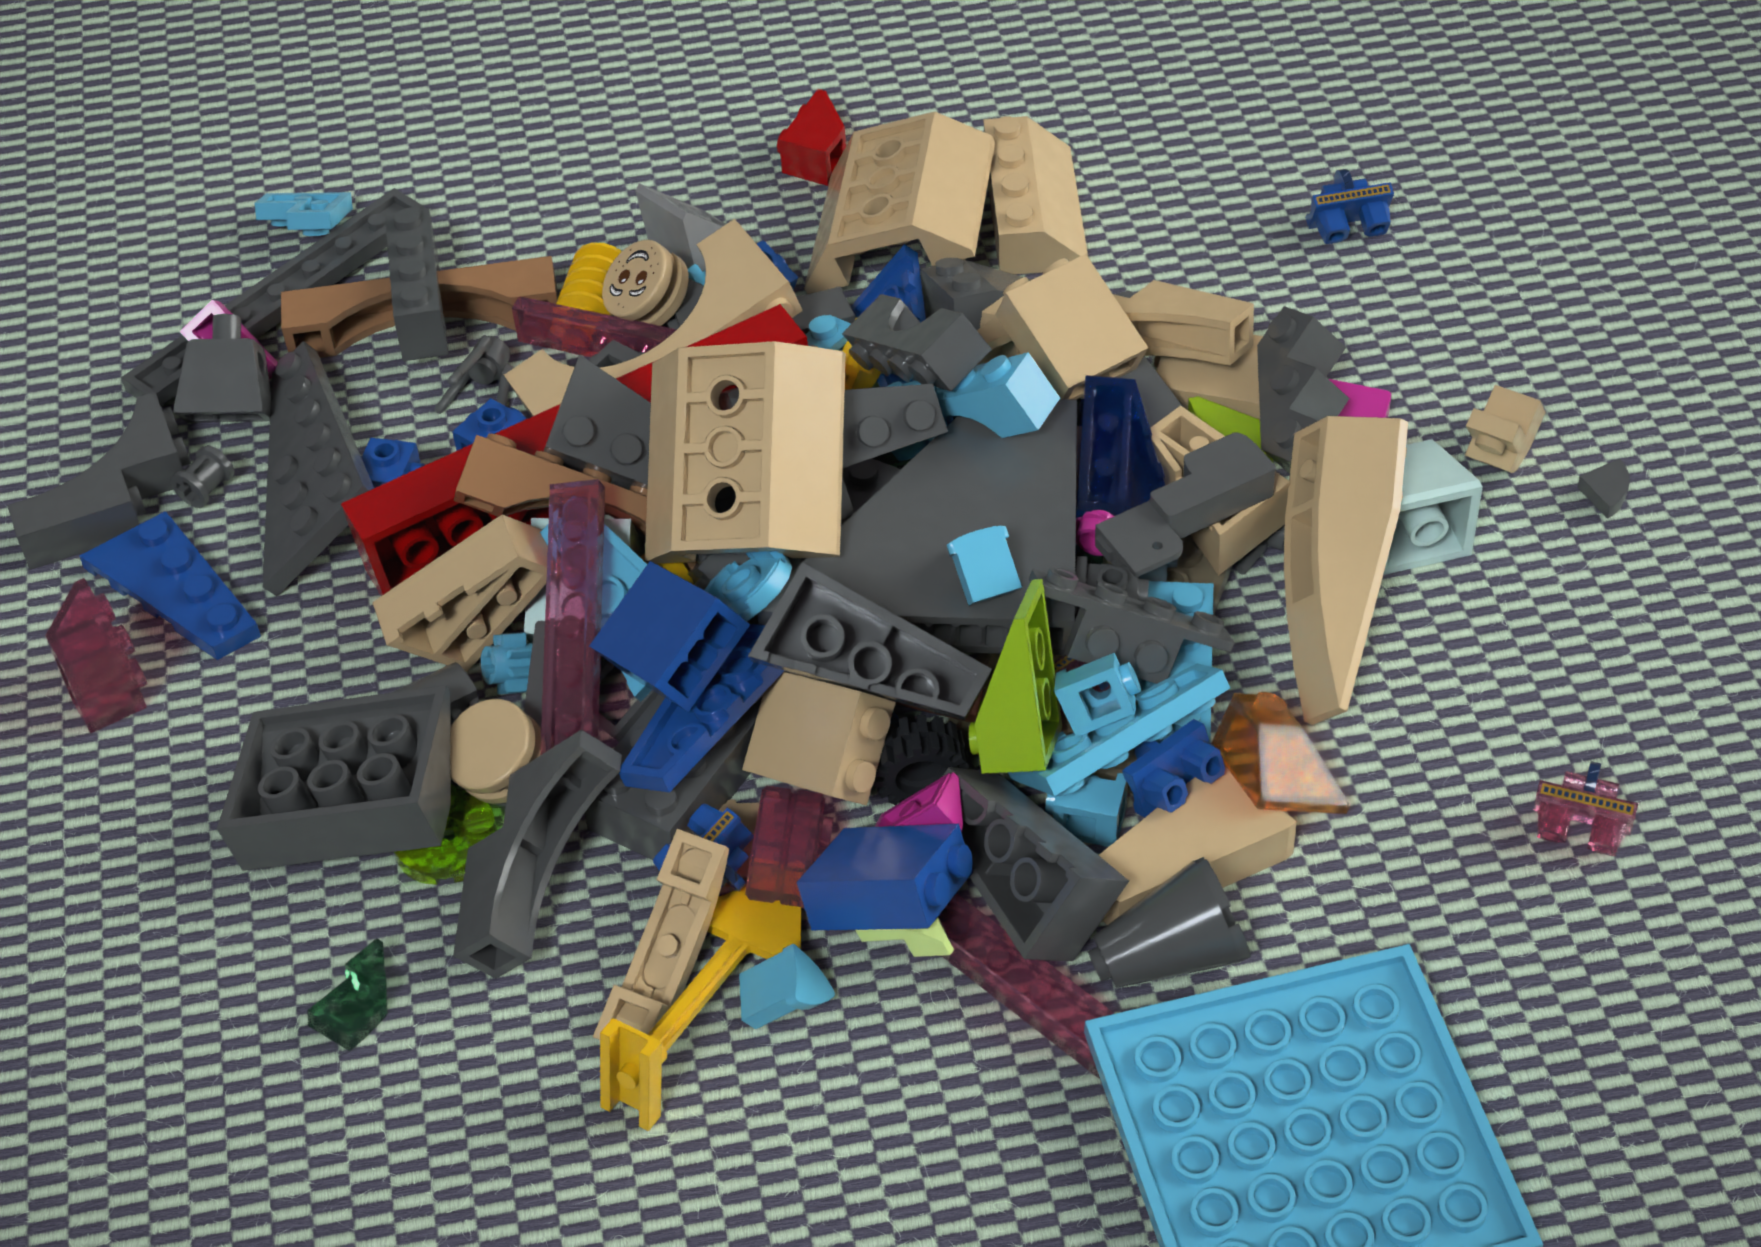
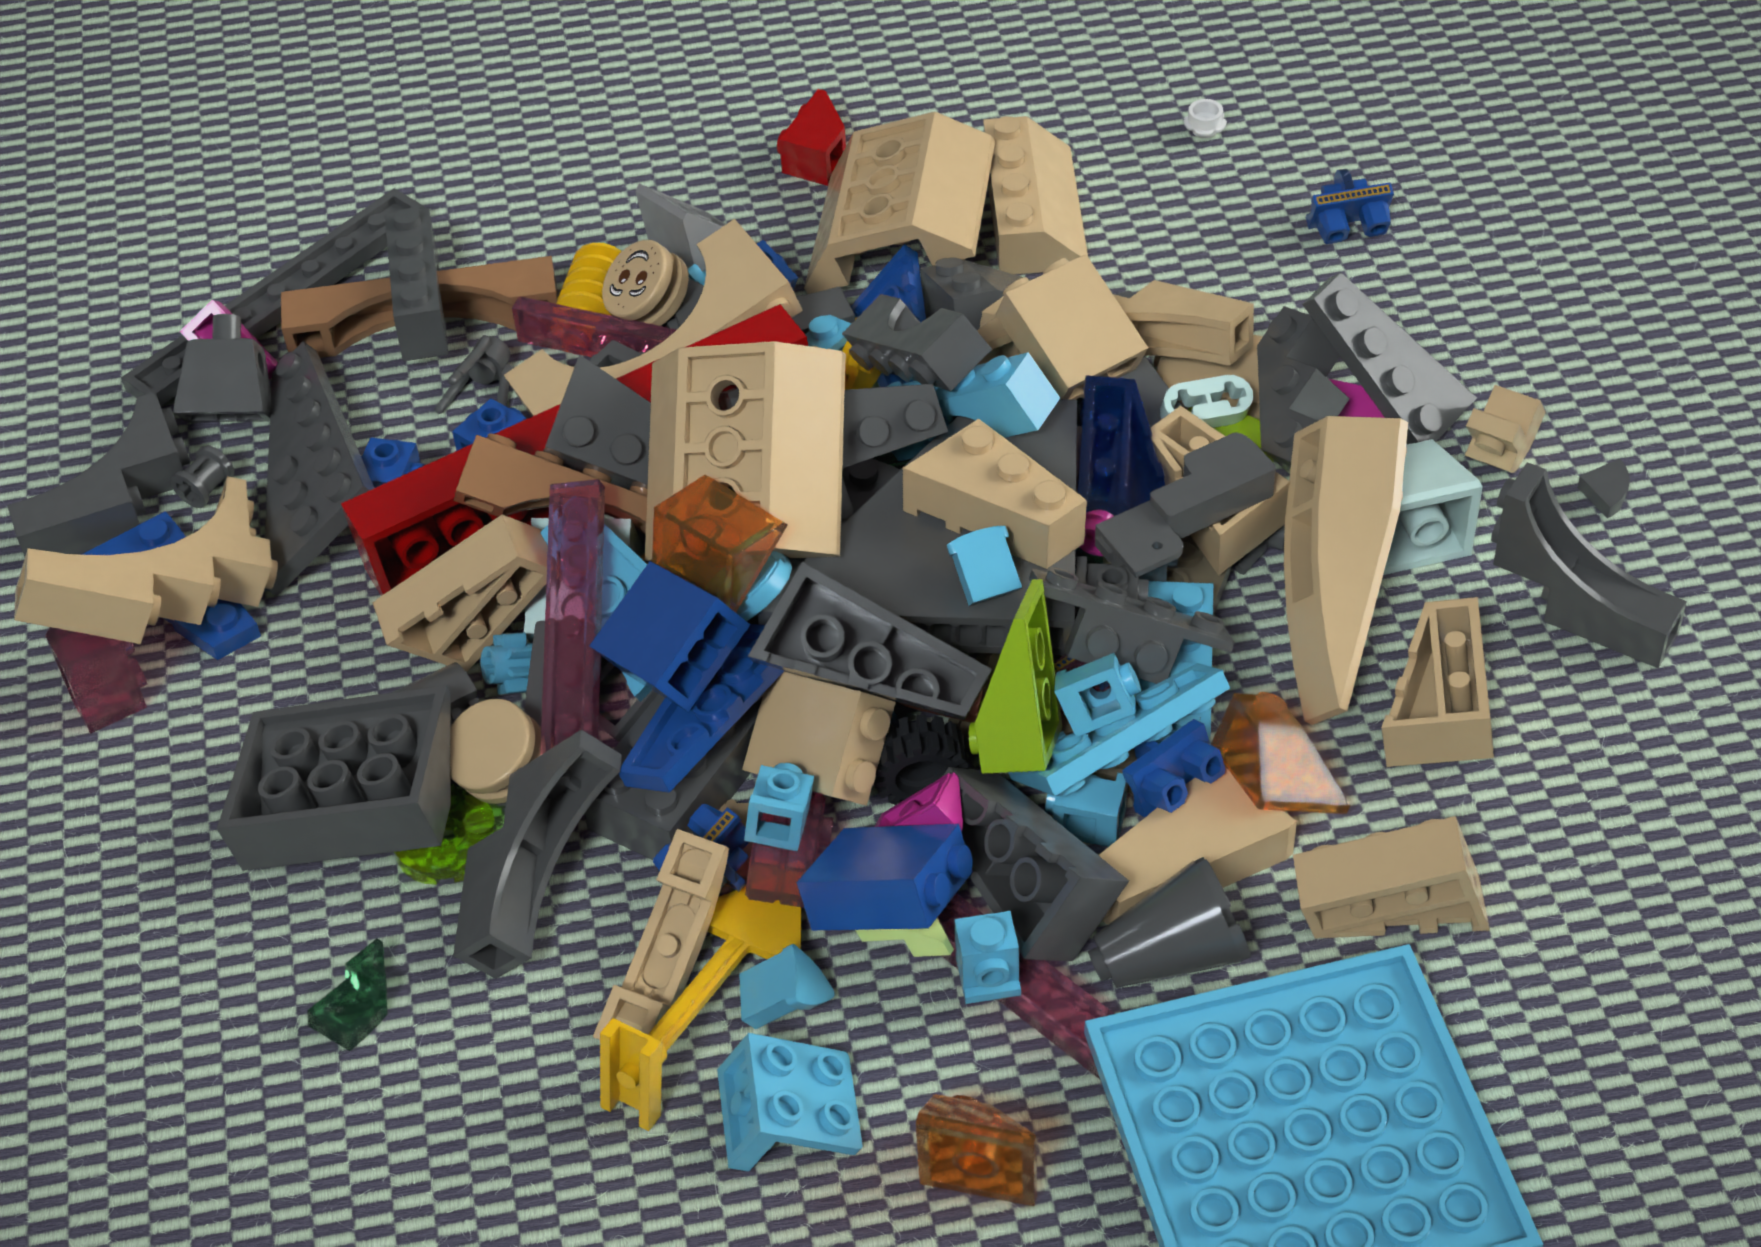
(130, 590): none -> tan arch
(304, 211): medium azure plate -> none
(714, 539): none -> clear orange slope
(782, 793): none -> medium azure brick
(787, 1096): none -> medium azure bracket
(975, 1150): none -> clear orange slope
(987, 957): none -> medium azure brick
(988, 482): none -> tan wedge
(1205, 118): none -> white plate
(1205, 398): none -> light aqua beam
(1388, 361): none -> wing
(1391, 879): none -> tan wedge
(1443, 693): none -> tan wedge
(1580, 585): none -> dark grey arch
(1586, 802): clear pink hips -> none

